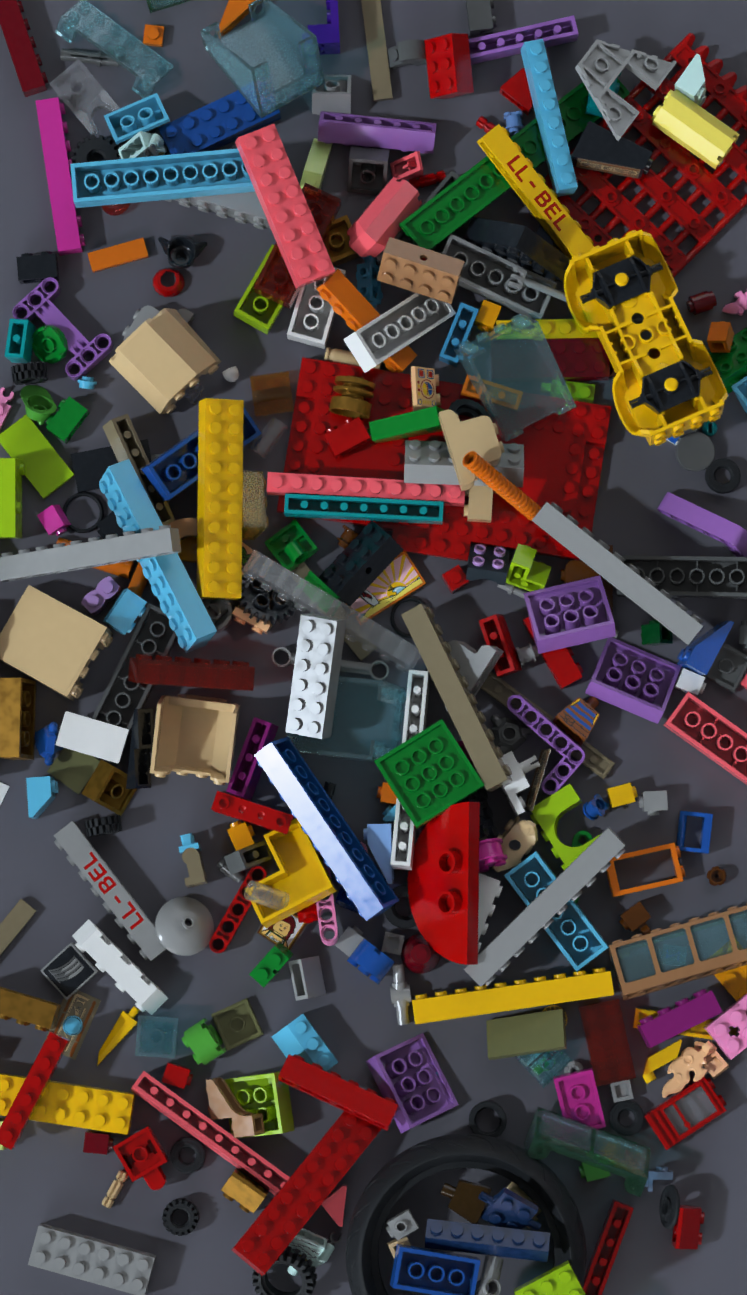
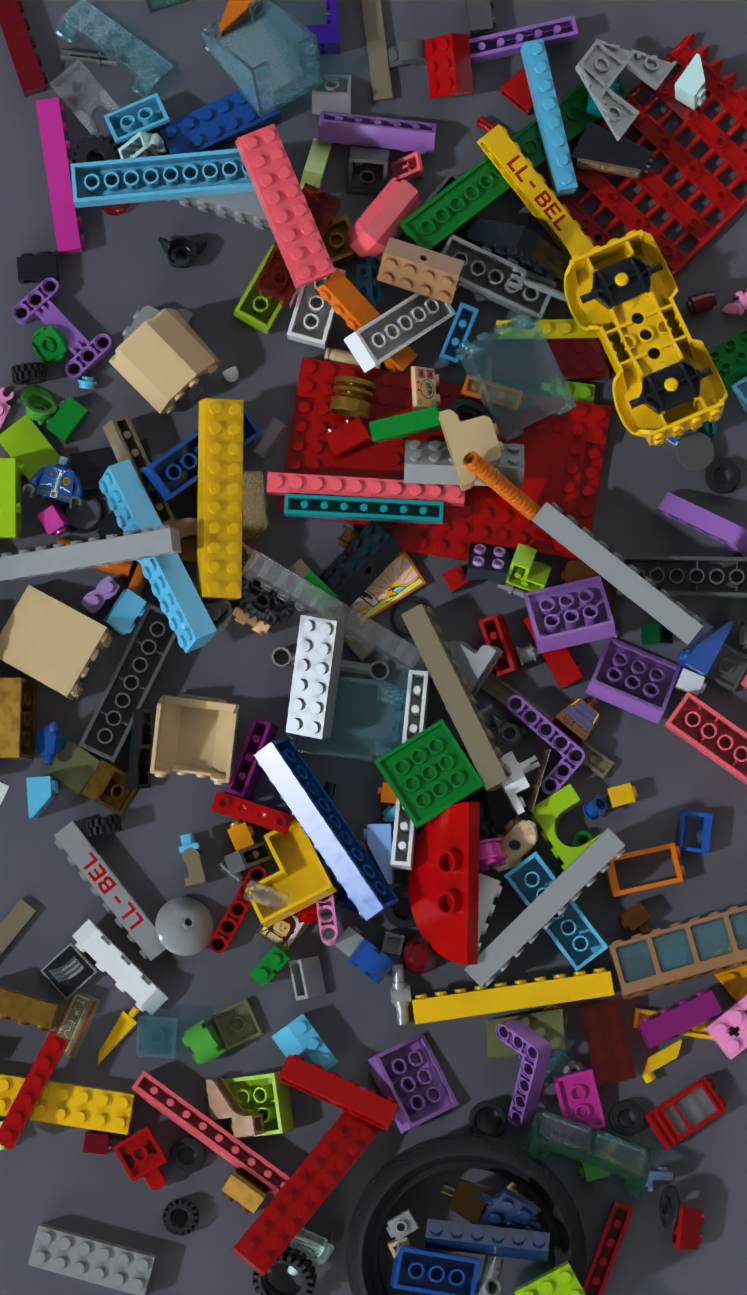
(19, 341): teal brick -> none
(56, 483): none -> torso
(72, 1025): medium azure piece -> none
(92, 737): white sticker -> none
(115, 1189): tan axle -> none
(118, 255): orange tile -> none
(153, 35): orange plate -> none
(168, 291): red piece -> none
(177, 1075): red brick -> none
(191, 673): clear red brick -> none
(271, 393): clear orange slope -> none
(291, 546): green plate -> none
(335, 1204): coral slope -> none
(427, 180): red axle -> none
(479, 504): tan piece -> none
(487, 316): light orange brick -> none
(513, 121): medium blue brick -> none
(532, 1070): none -> medium lavender beam
(621, 1091): light grey plate -> none
(653, 802): light grey brick -> none
(688, 1061): light nougat piece -> none
(694, 128): light yellow brick -> none
(715, 1063): light nougat plate -> none
(716, 881): reddish brown plate -> none
(720, 337): orange brick -> none

